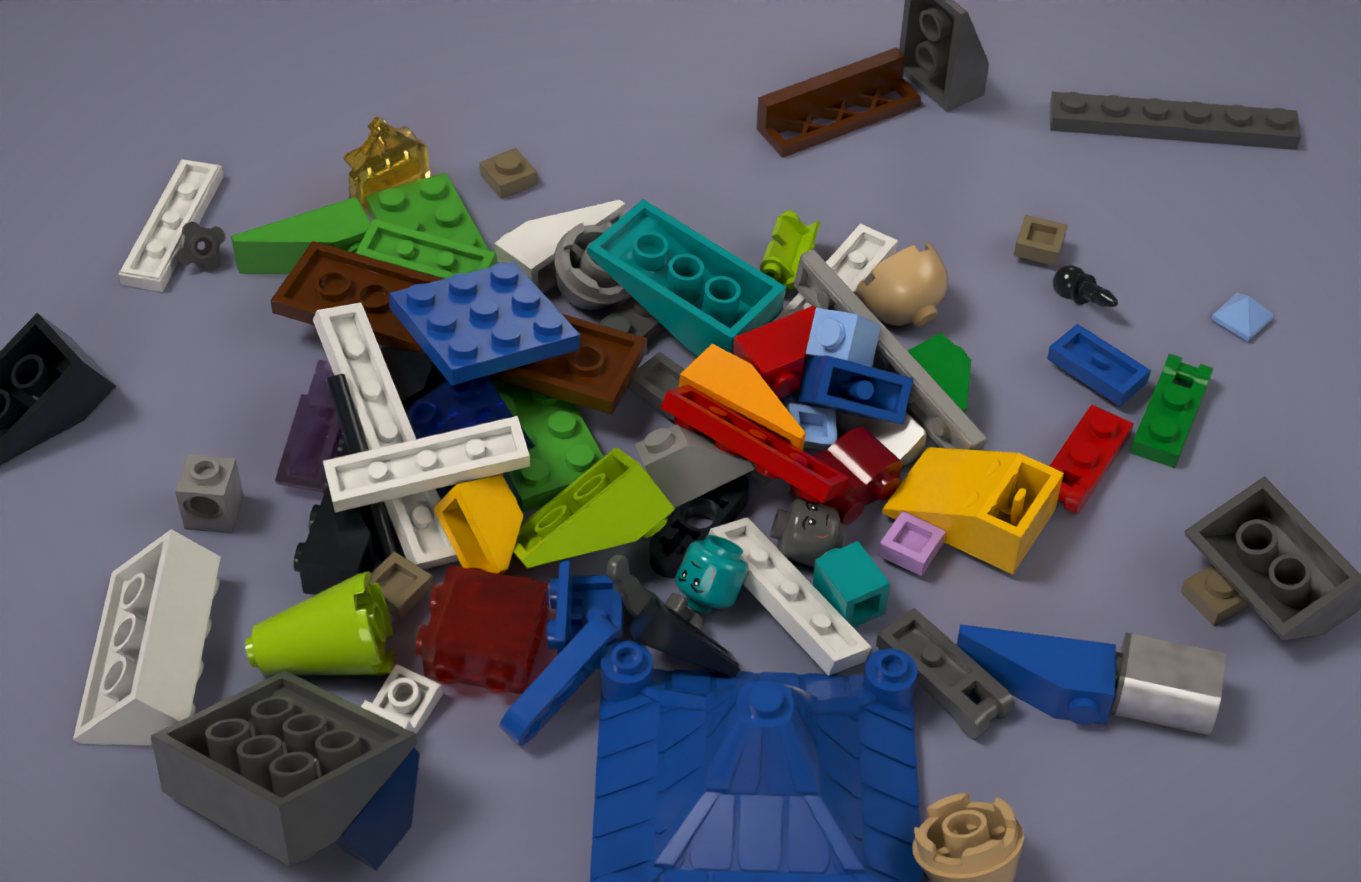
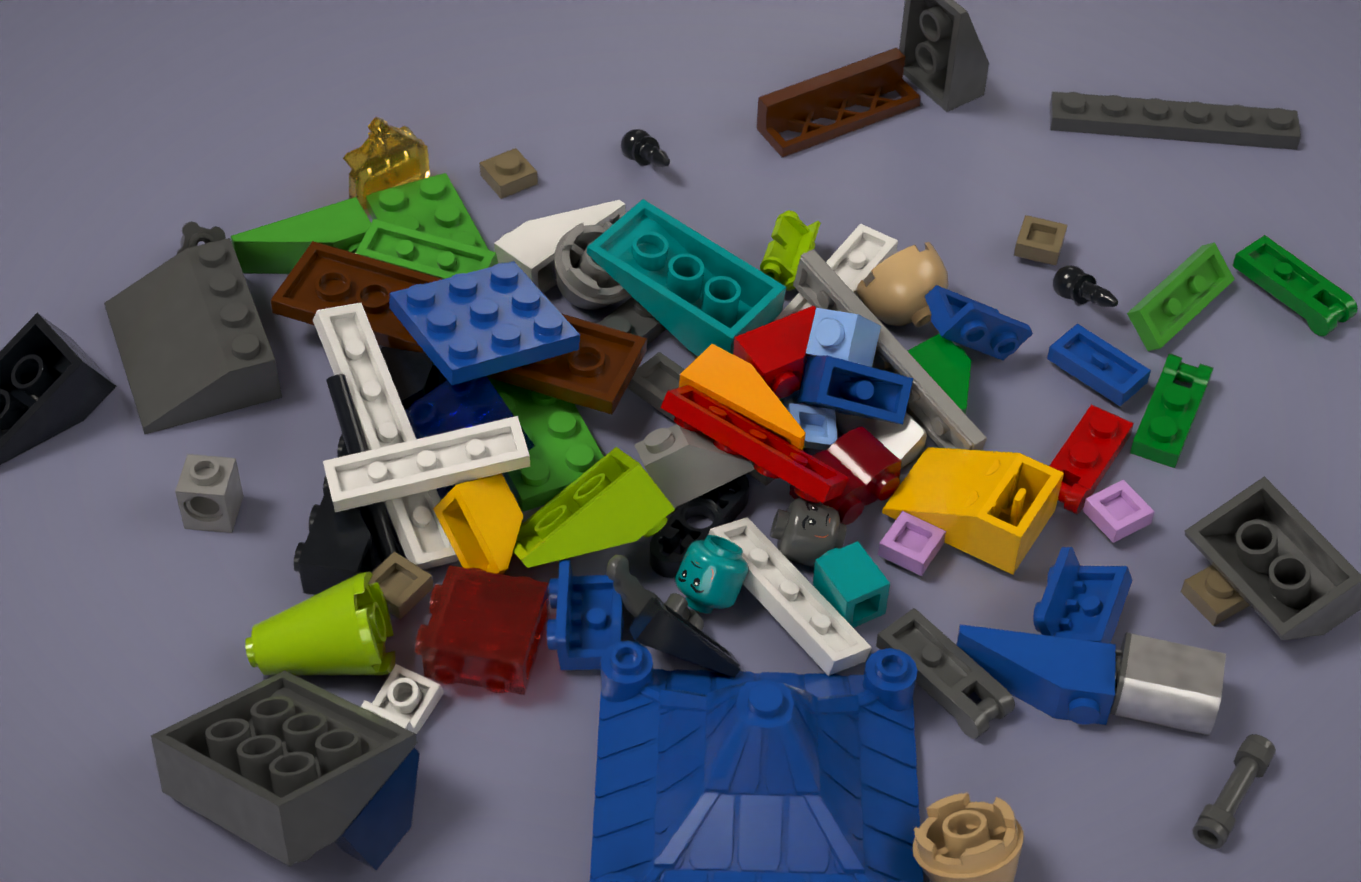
(149, 643): white slope -> none
(156, 248): white tile -> none
(193, 339): none -> dark grey slope
(312, 436): clear purple slope -> none
(559, 680): blue beam -> none
(643, 148): none -> black bar
(975, 324): none -> blue bracket
(1082, 599): none -> blue bracket
(1118, 511): none -> lavender plate
(1180, 296): none -> bright green plate
(1218, 820): none -> dark grey bar
(1242, 316): light blue slope -> none
(1296, 285): none -> green plate

